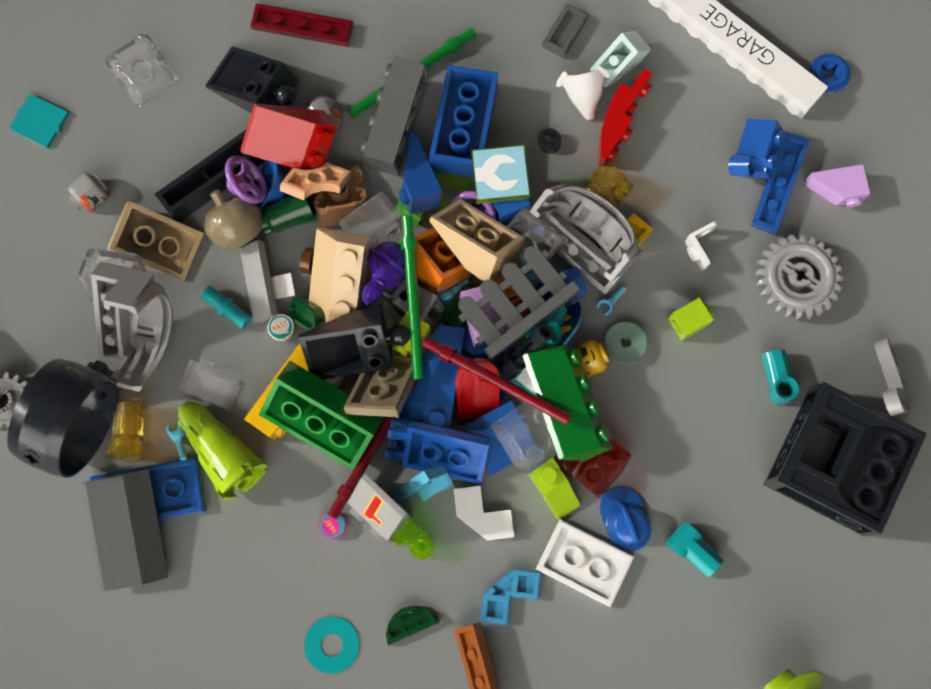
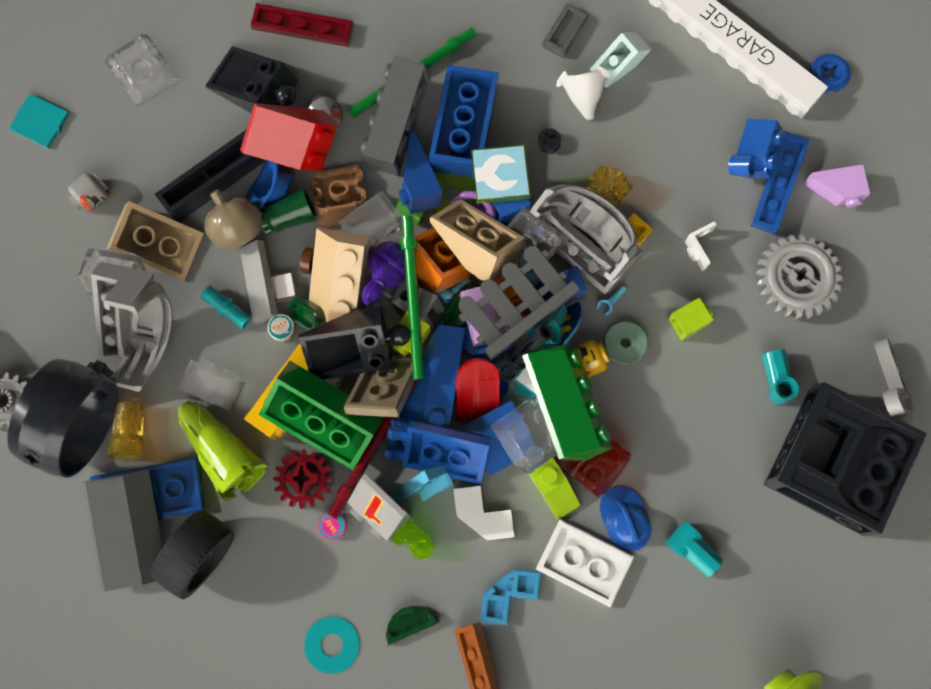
(178, 437): medium azure hand -> none
(192, 554): none -> black wheel
(243, 182): medium lavender piece -> none
(303, 492): none -> dark red gear
(306, 182): light nougat tile -> none
(449, 354): dark red bar -> none
(618, 117): red slope -> none

